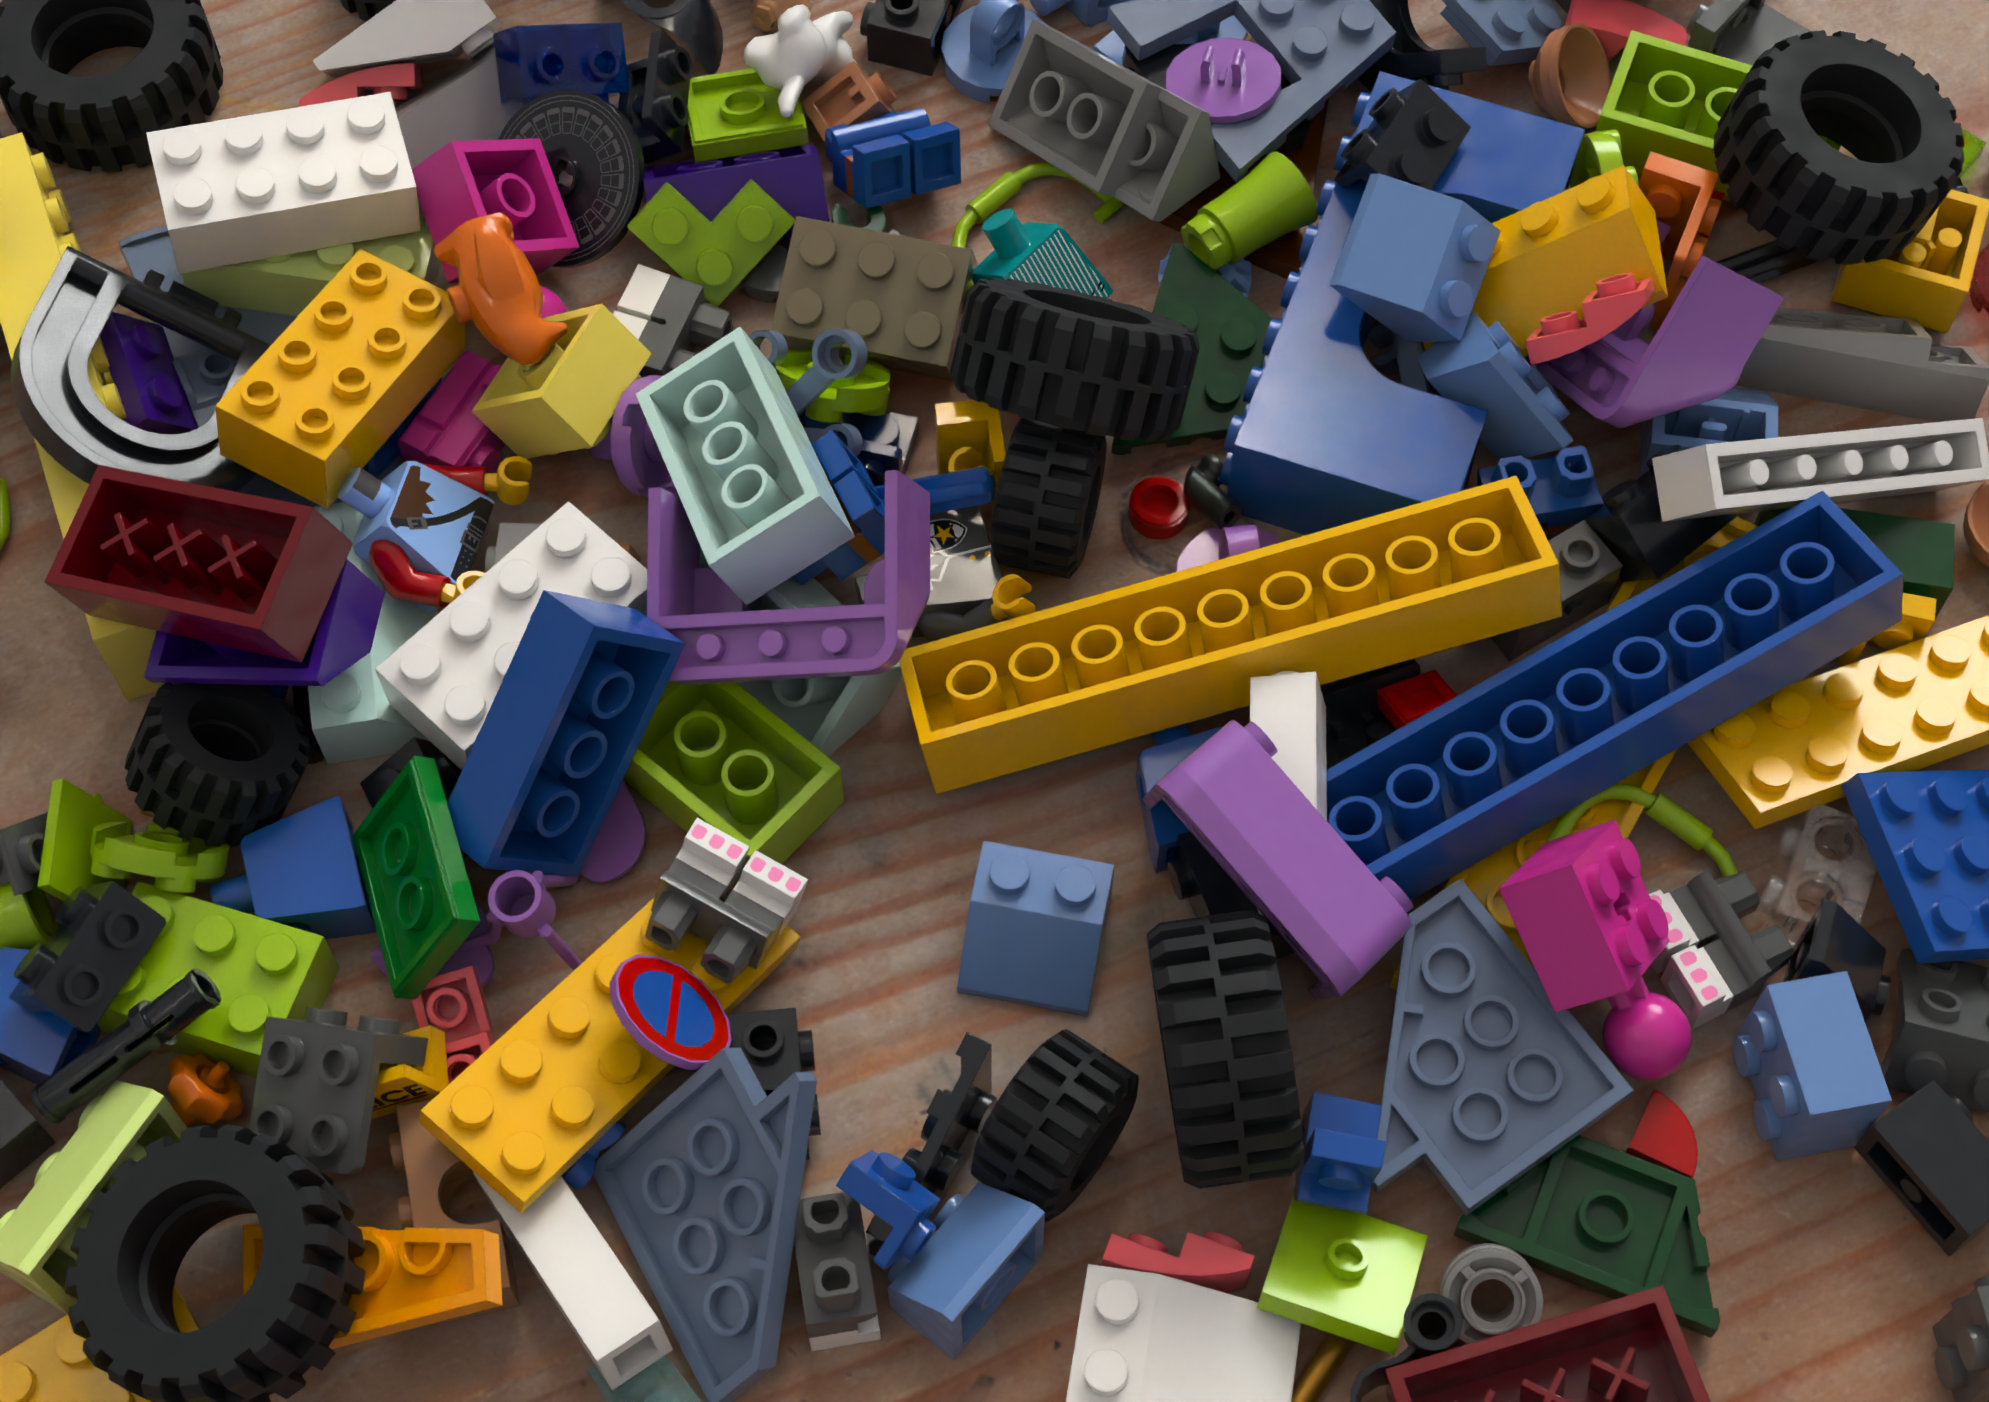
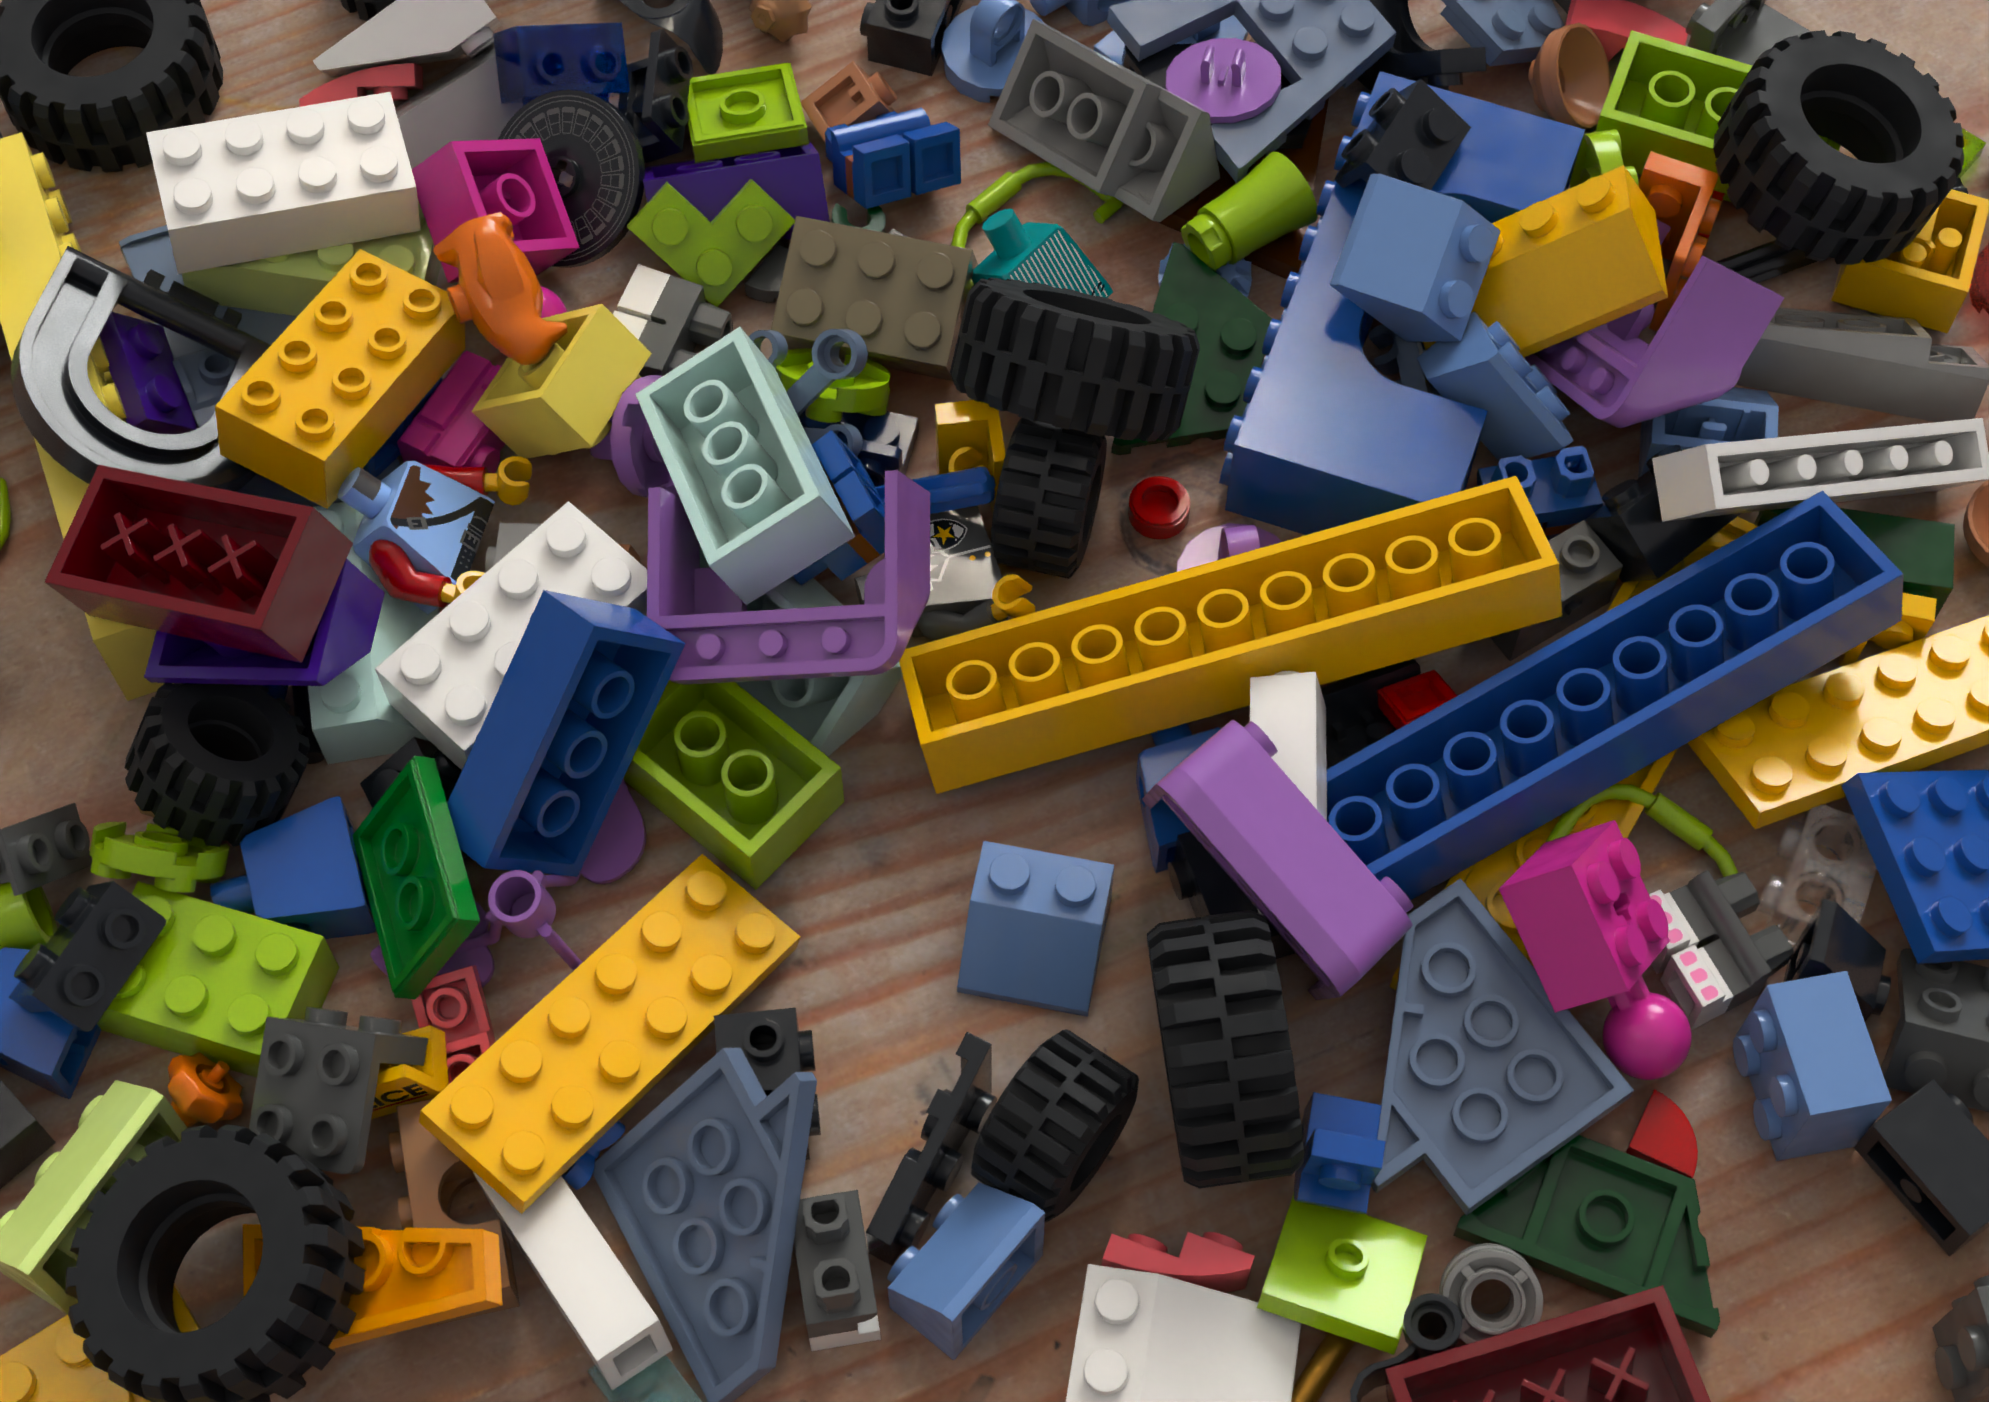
(69, 836): lime piece -> none
(149, 1029): black pin -> none
(669, 1011): piece -> none
(694, 897): dark grey hips -> none
(800, 52): white animal -> none
(889, 1191): blue bracket -> none
(1204, 494): pearl dark grey arm -> none
(1604, 311): coral slope -> none

